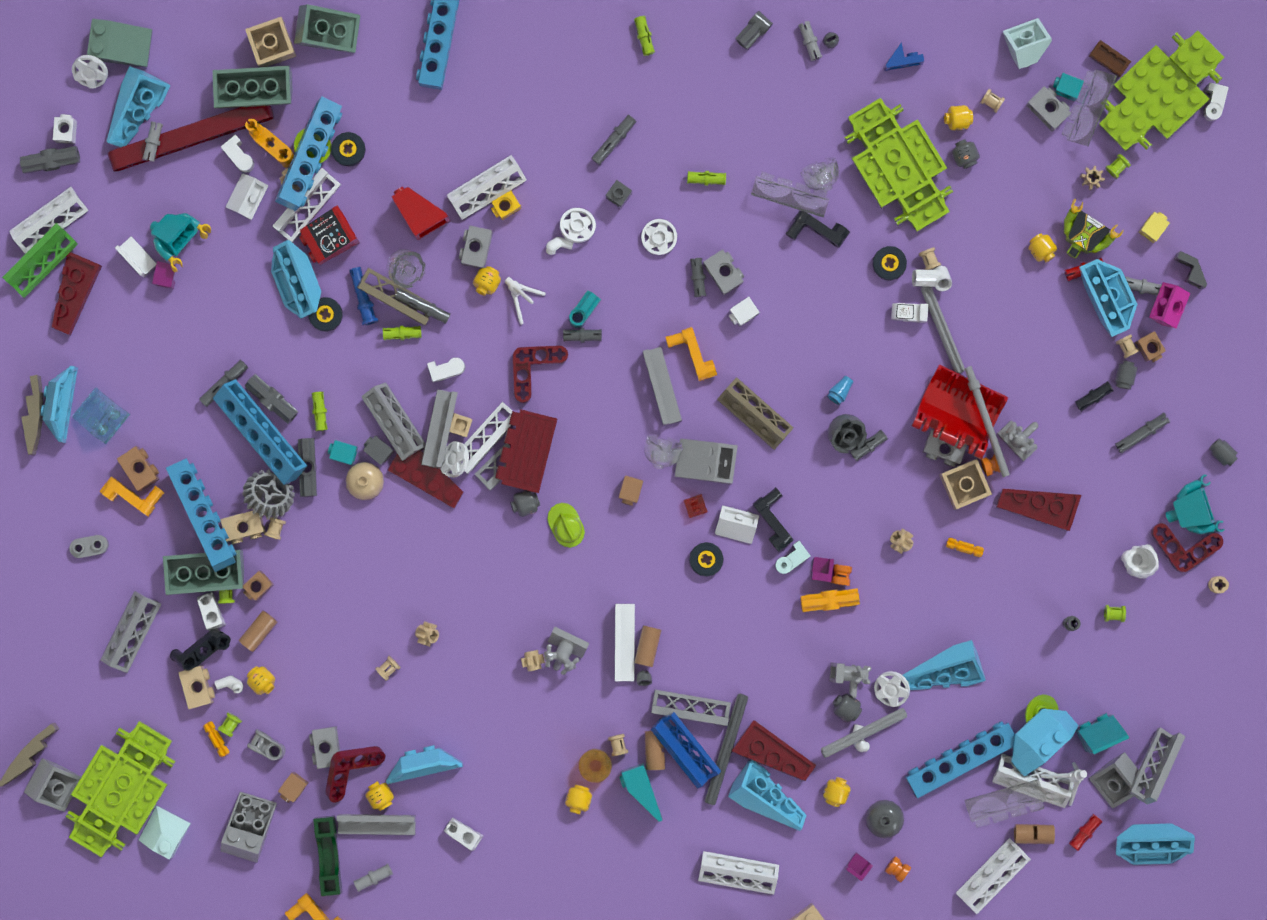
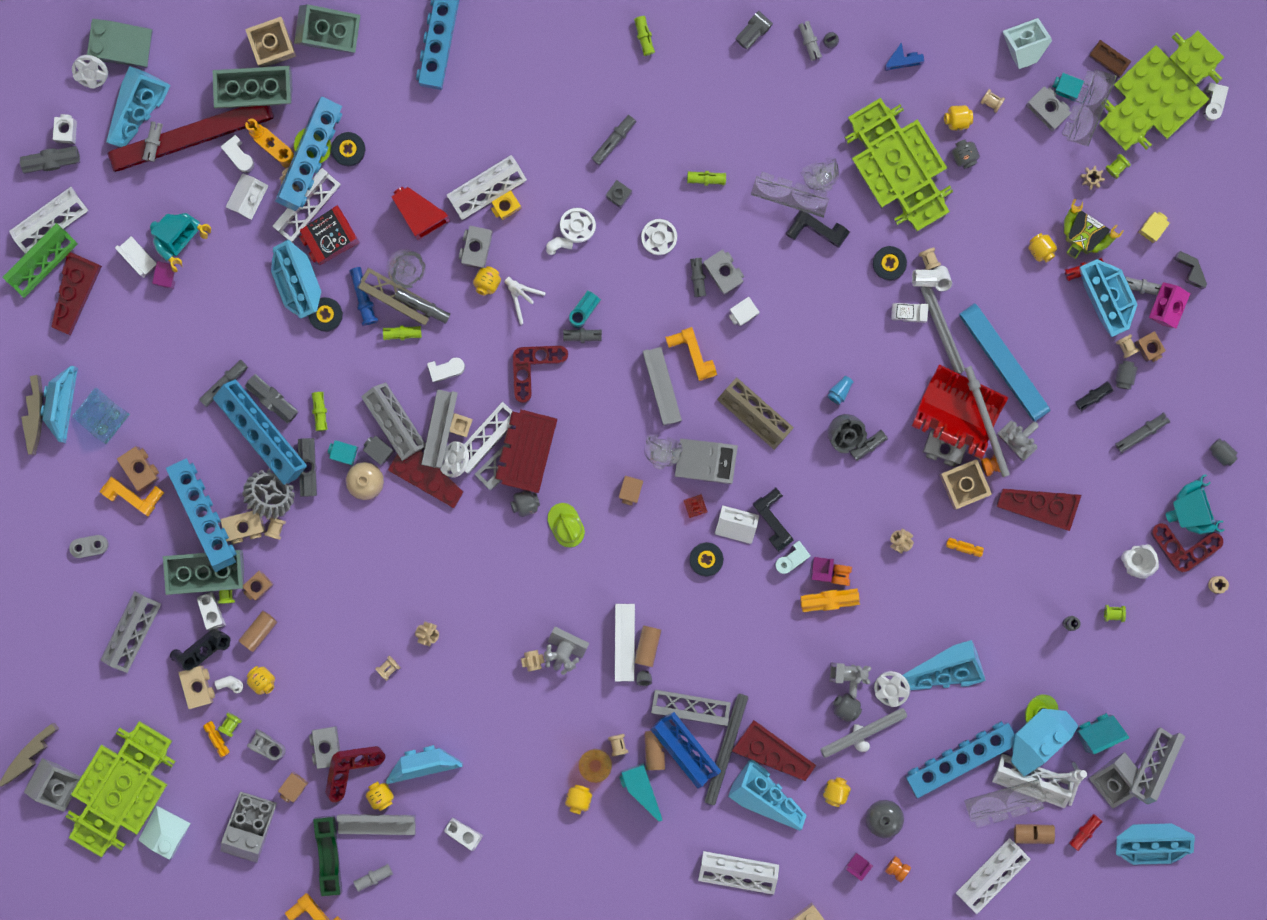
(1004, 362): none -> dark azure beam

